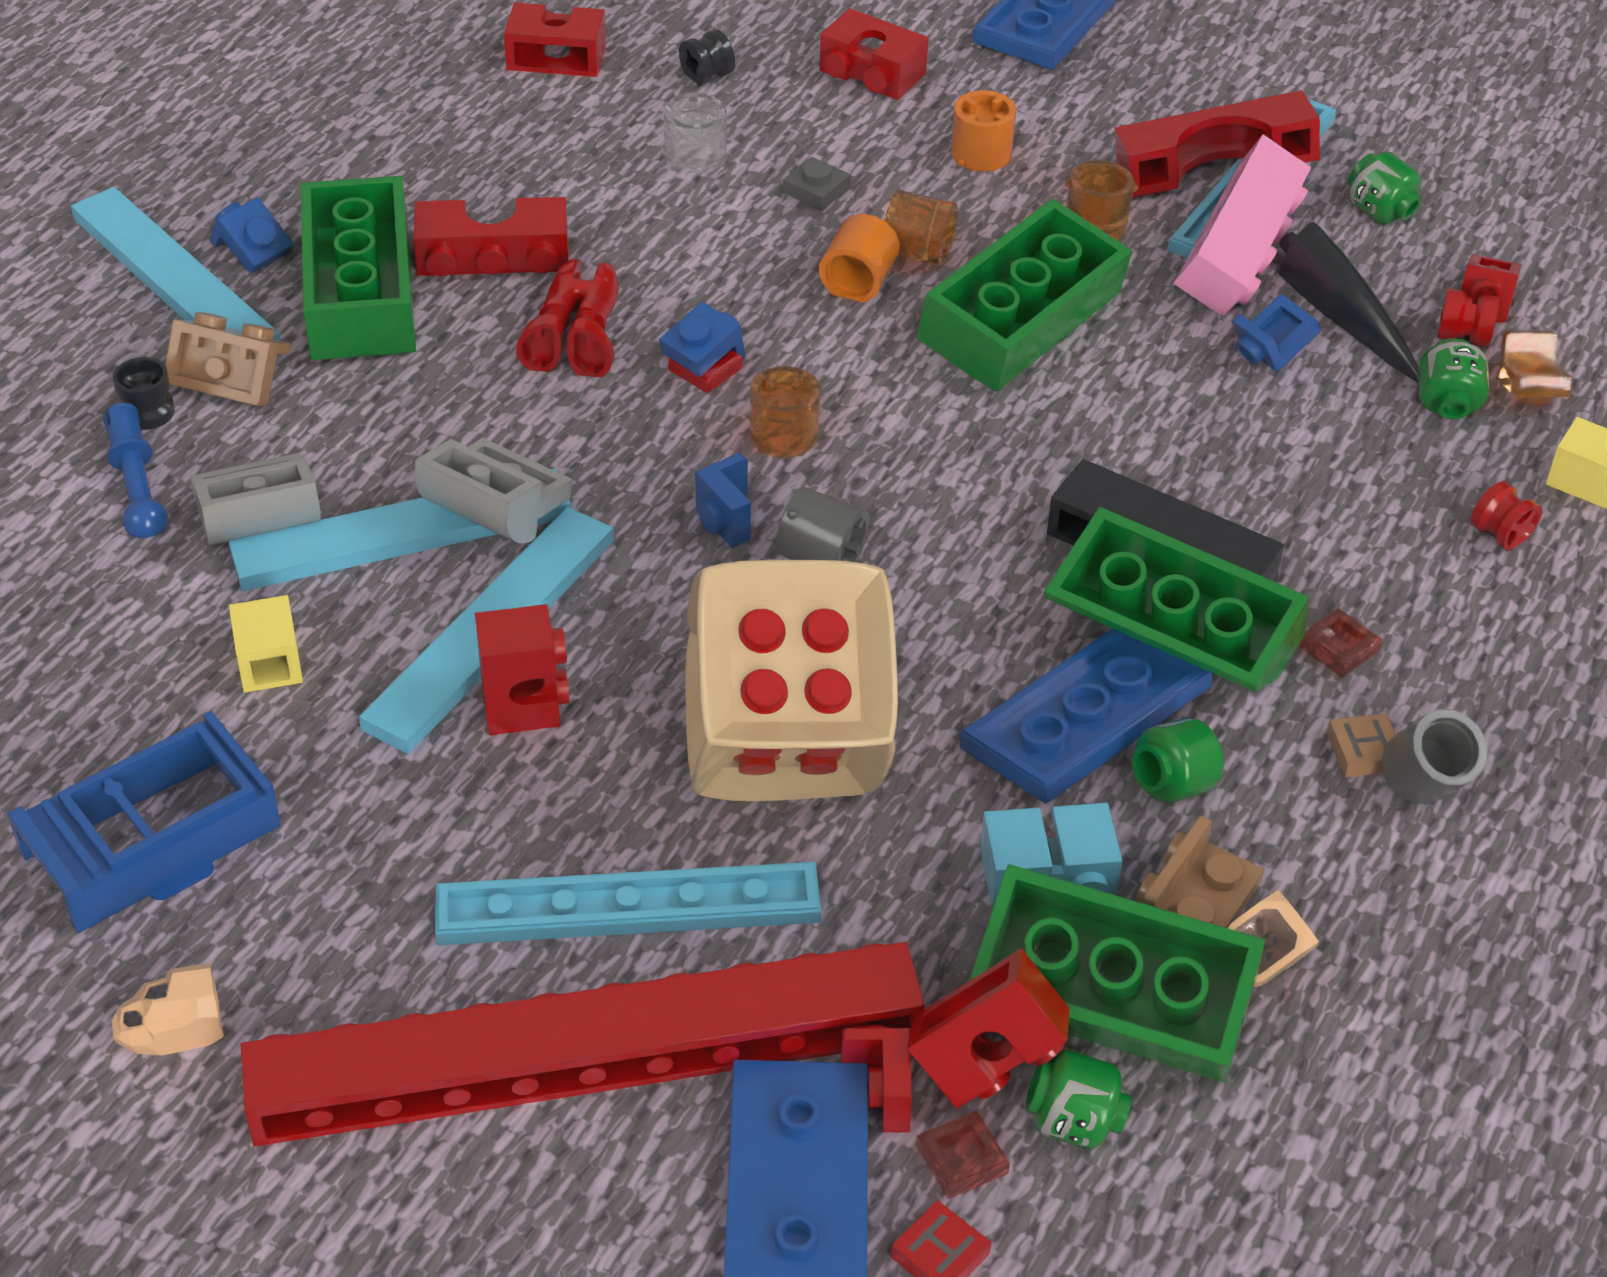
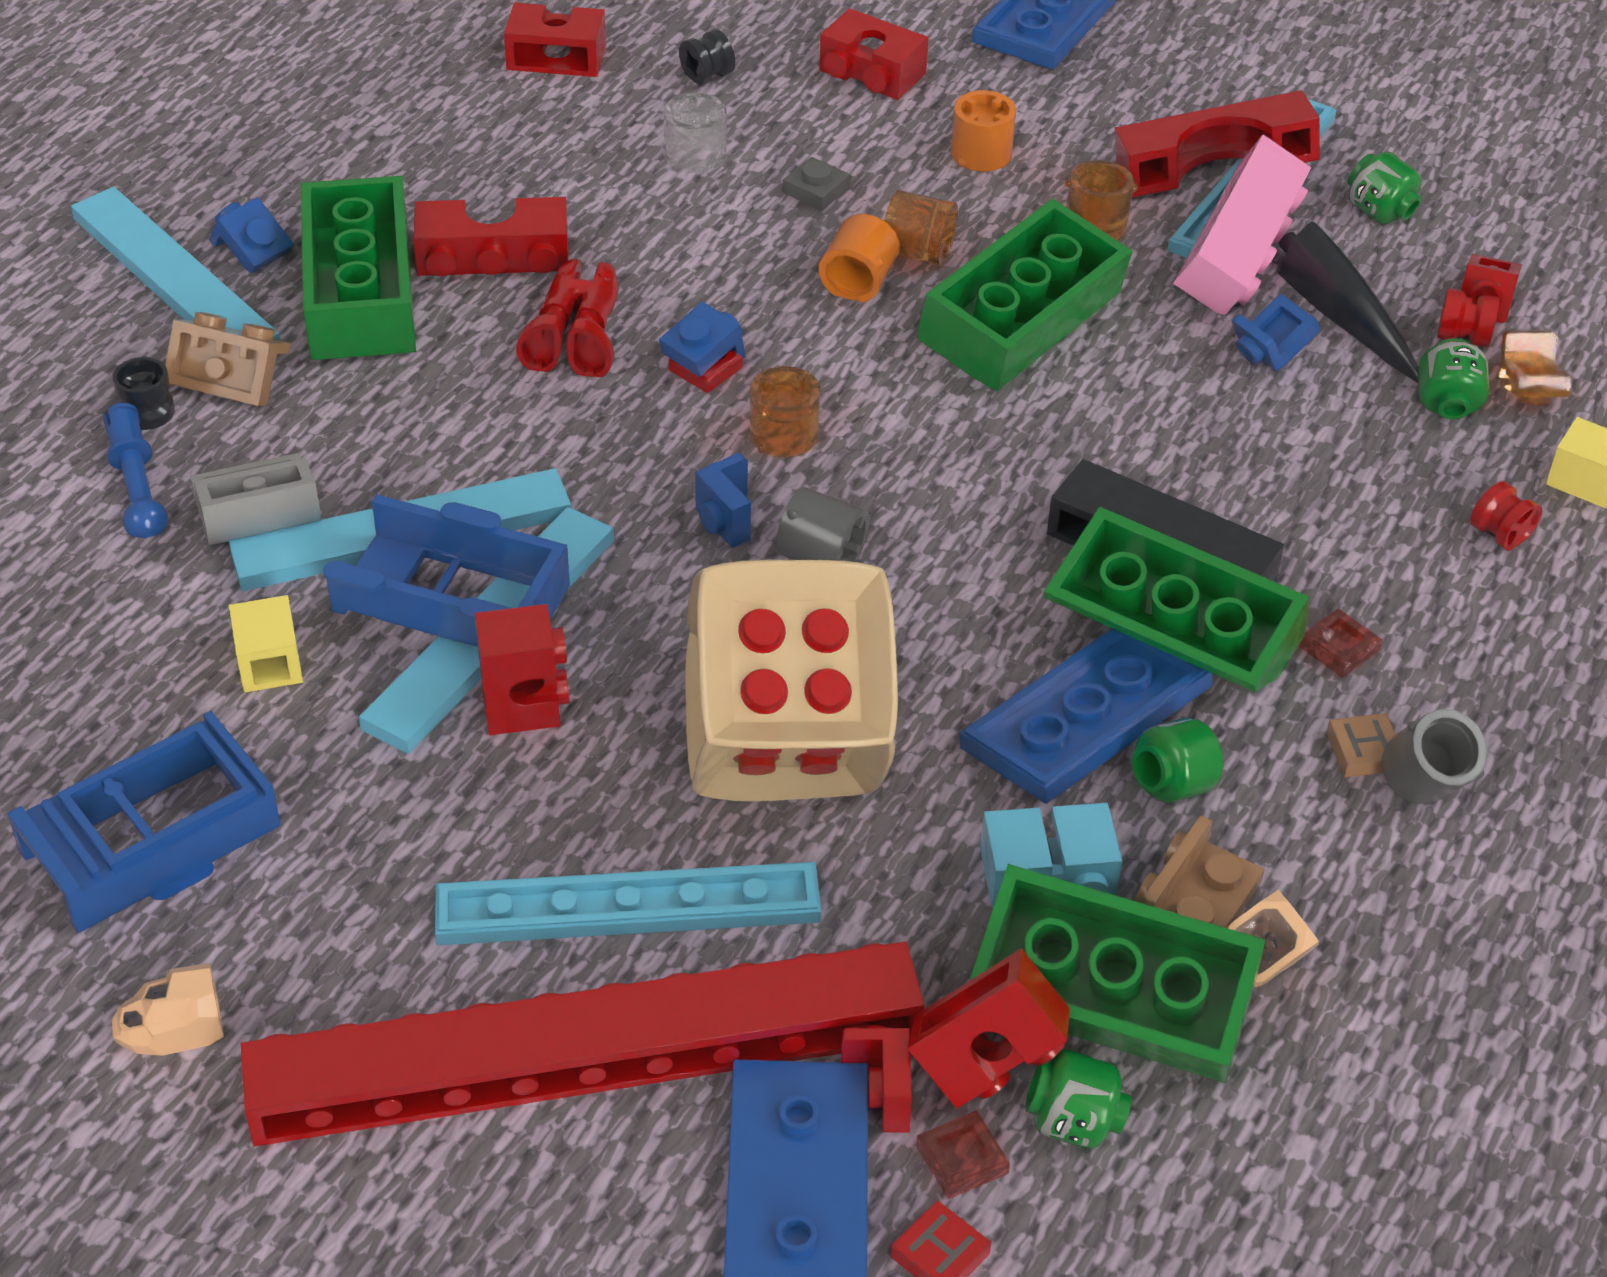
(454, 536): none -> blue piece
(491, 486): light grey brick -> none

